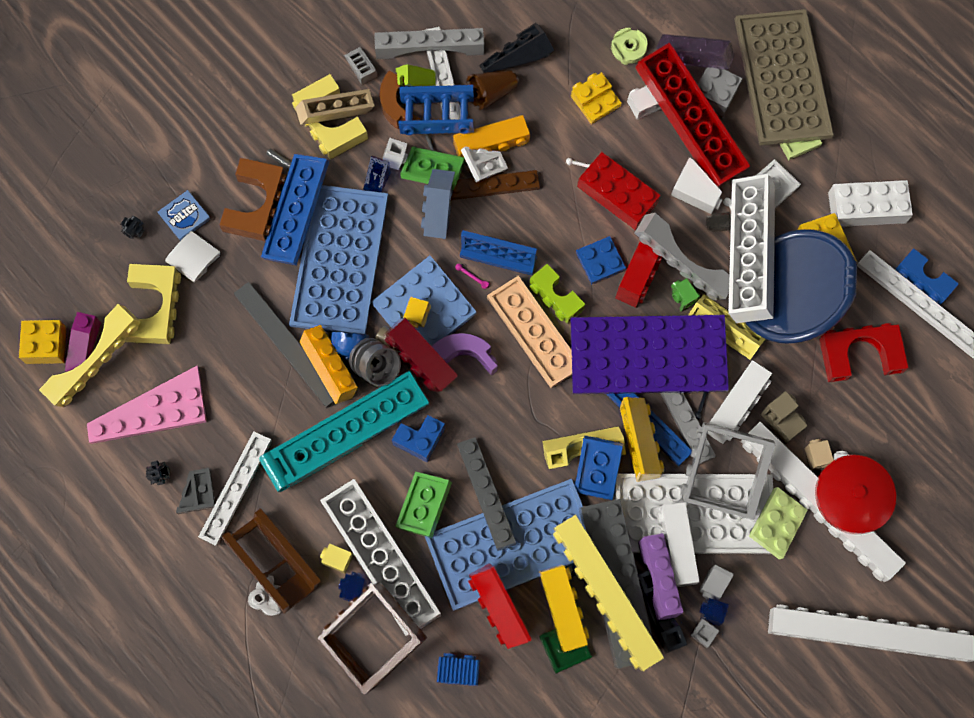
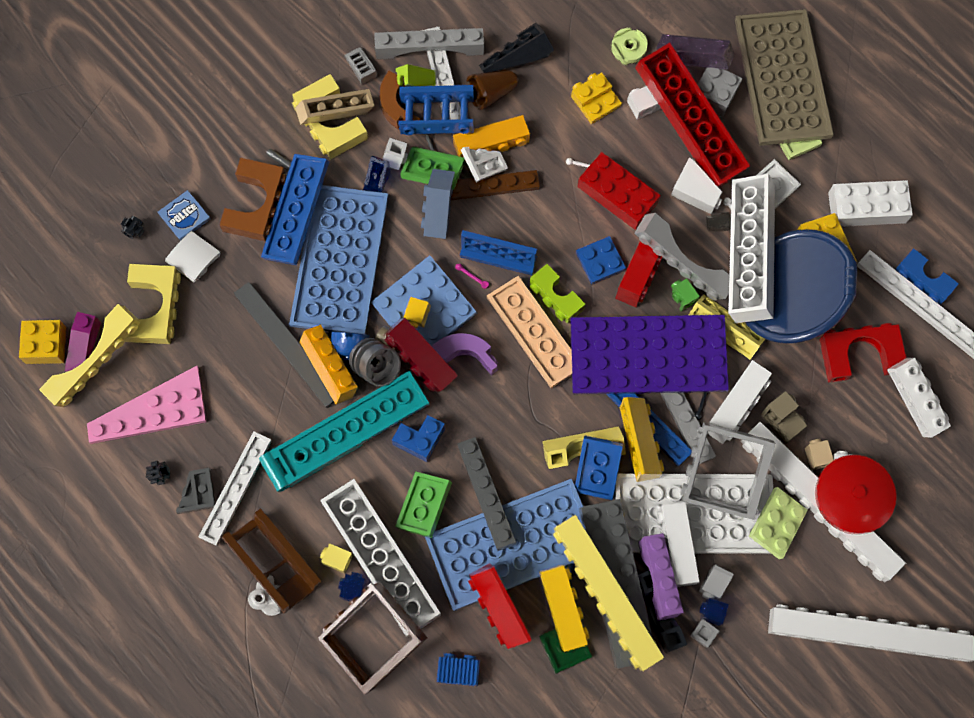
(919, 397): none -> white brick

